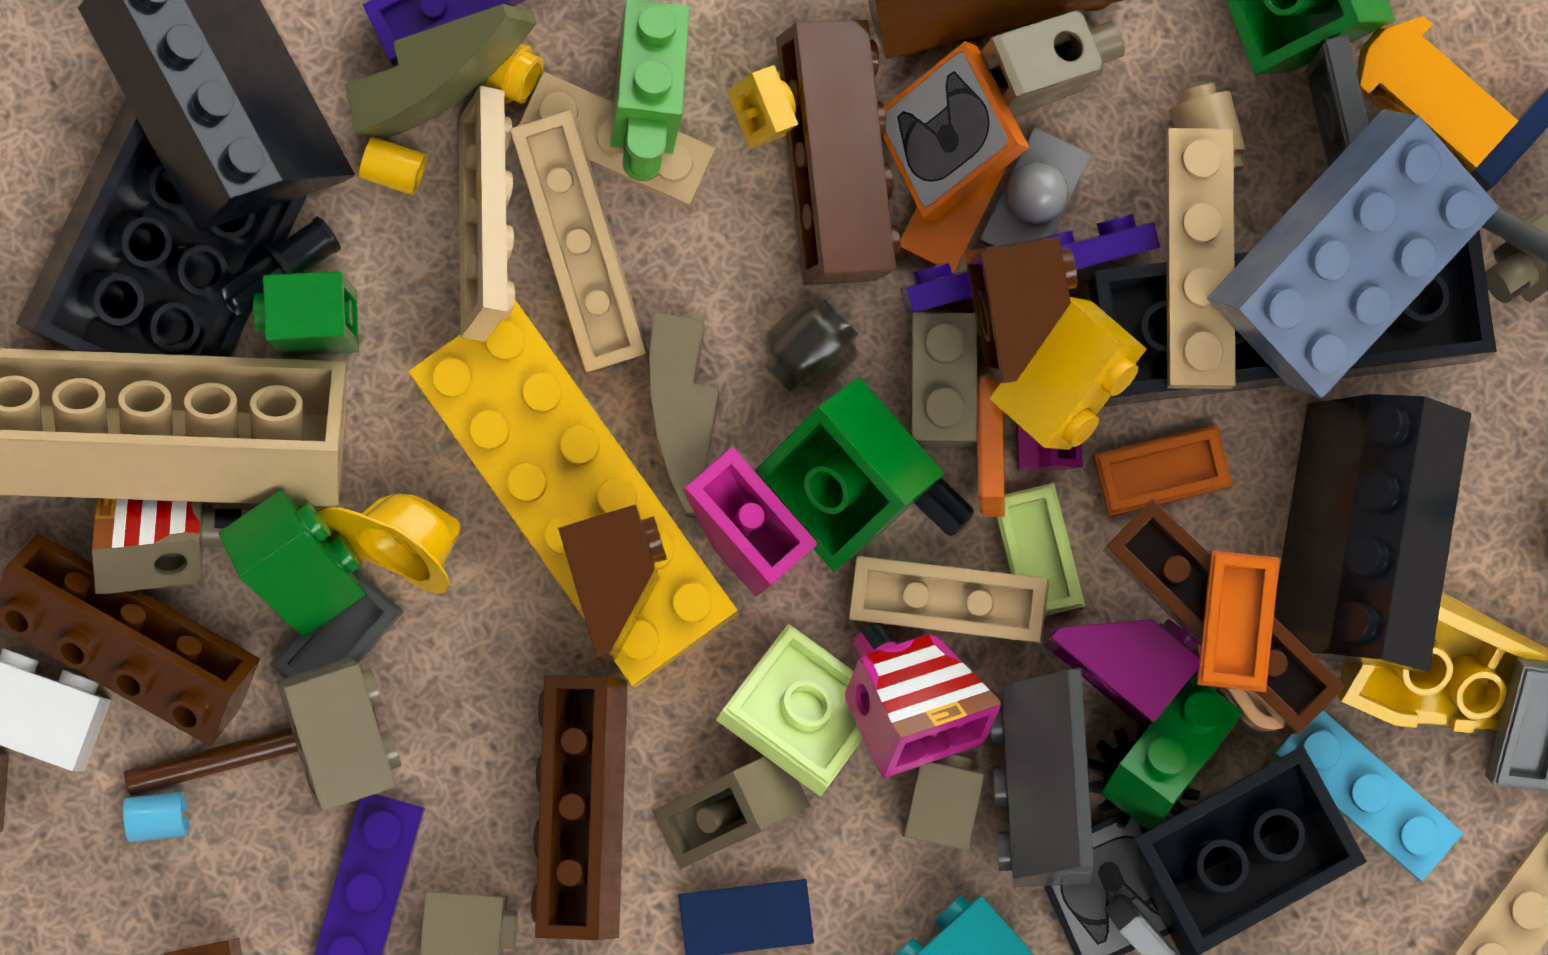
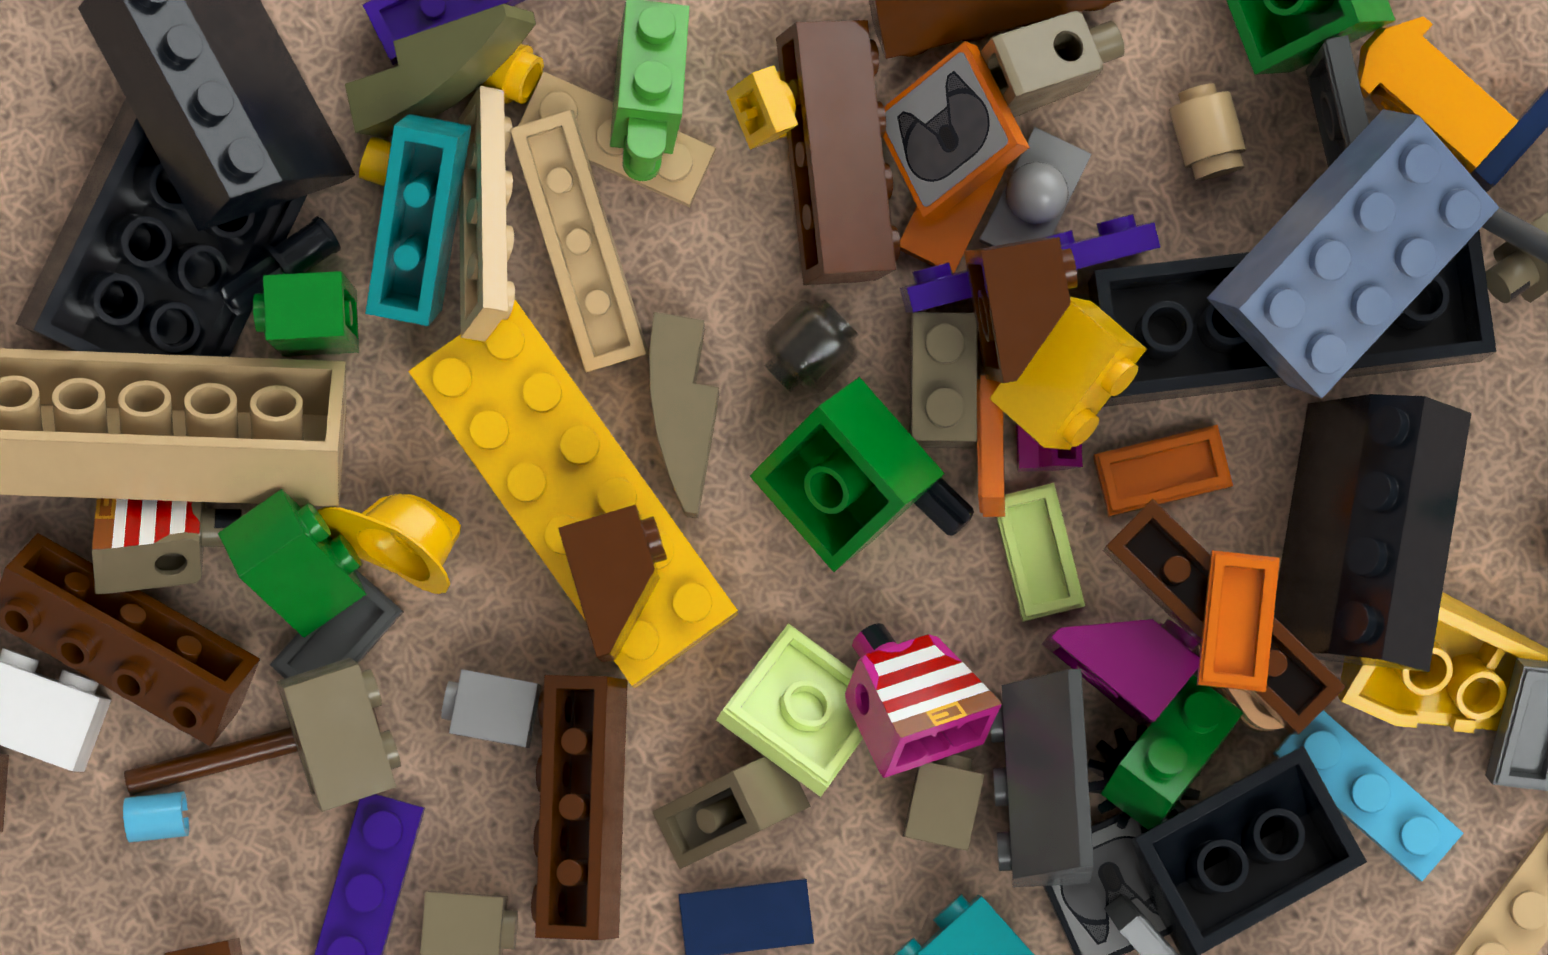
(418, 219): none -> teal brick
(491, 708): none -> light grey brick
(747, 522): dark pink slope -> none
(949, 599): tan plate -> none
(1199, 256): tan plate -> none

